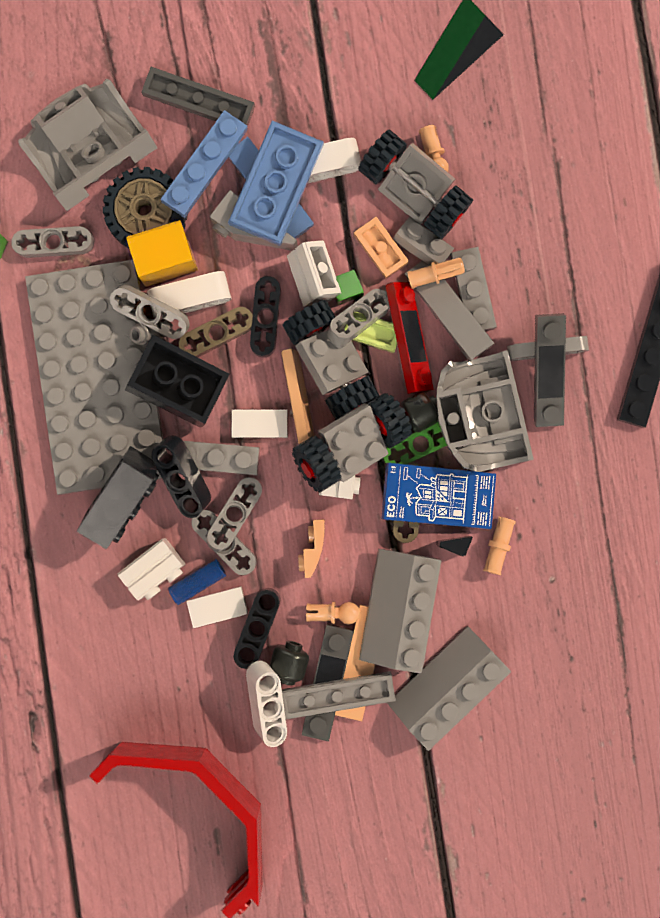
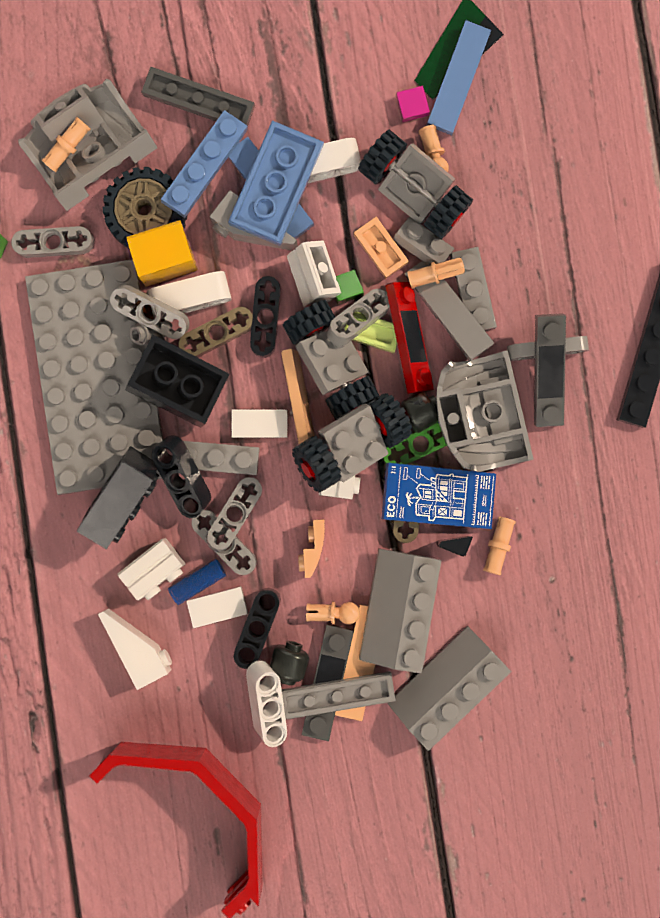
(66, 144): none -> light nougat pin
(139, 653): none -> white slope
(412, 104): none -> dark pink tile
(458, 77): none -> medium blue tile

